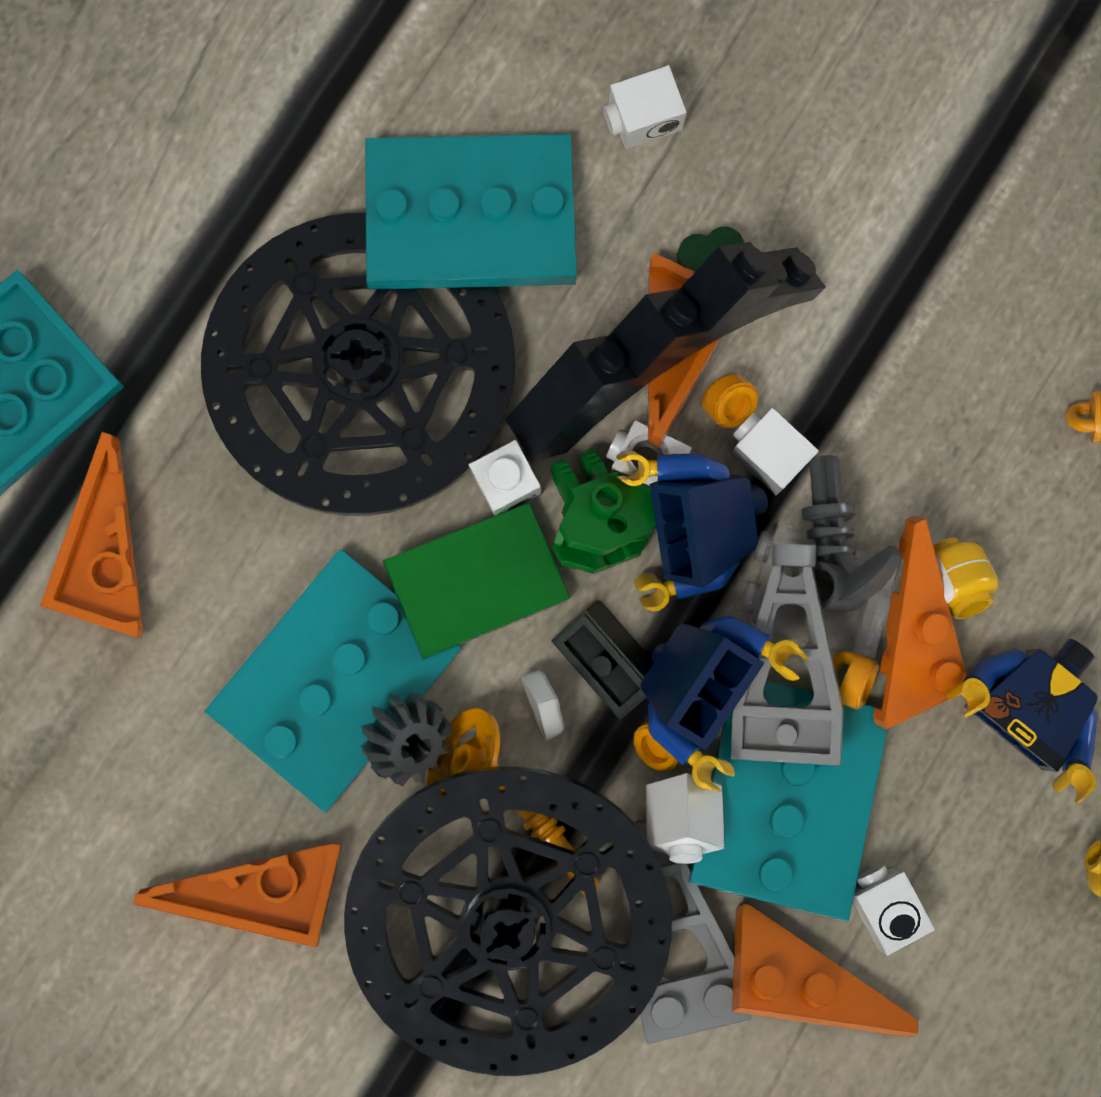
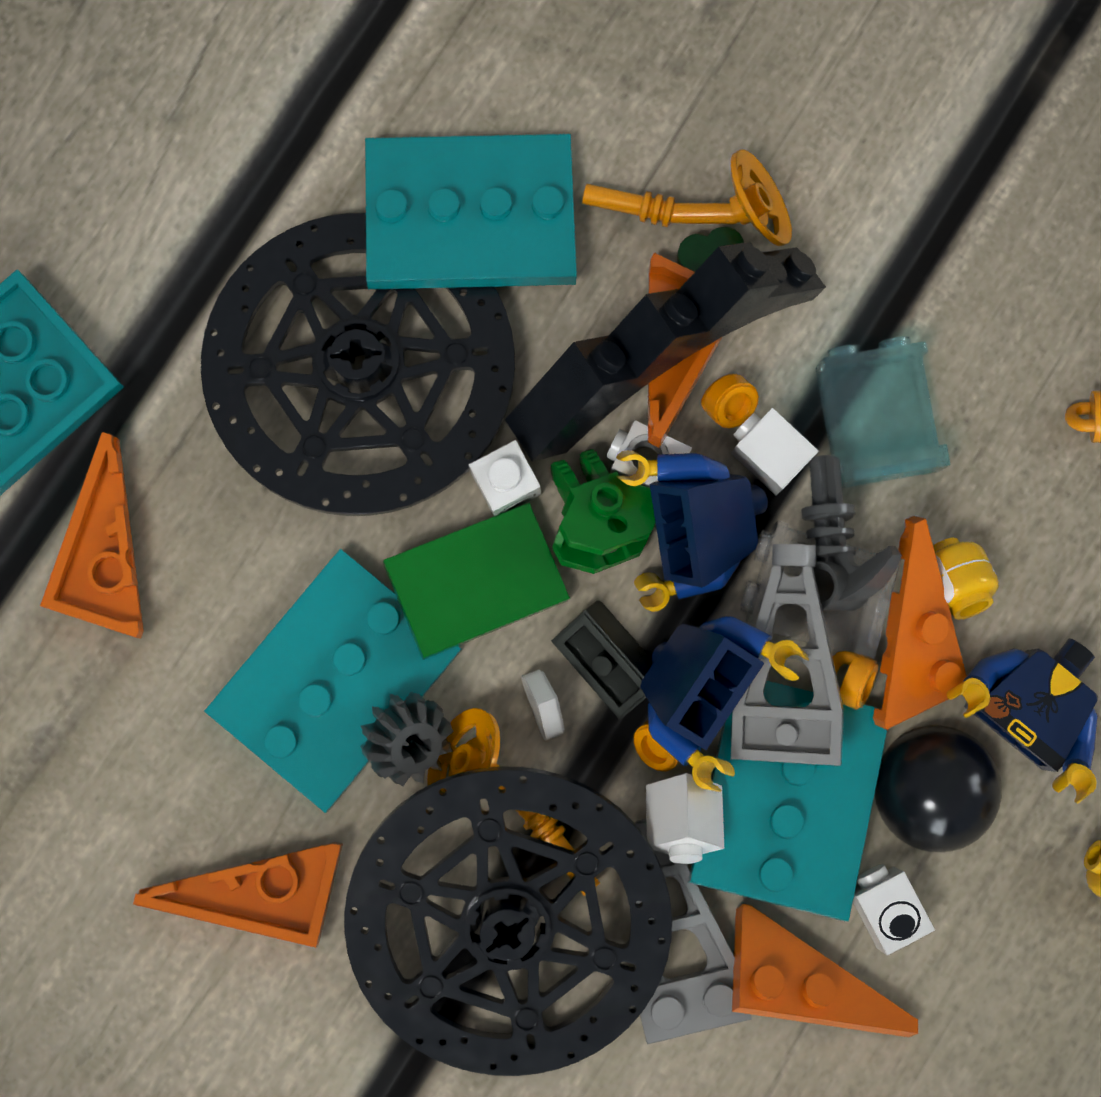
(645, 108): white brick -> none
(754, 202): none -> light orange dish
(880, 412): none -> clear light blue panel
(938, 789): none -> black piece

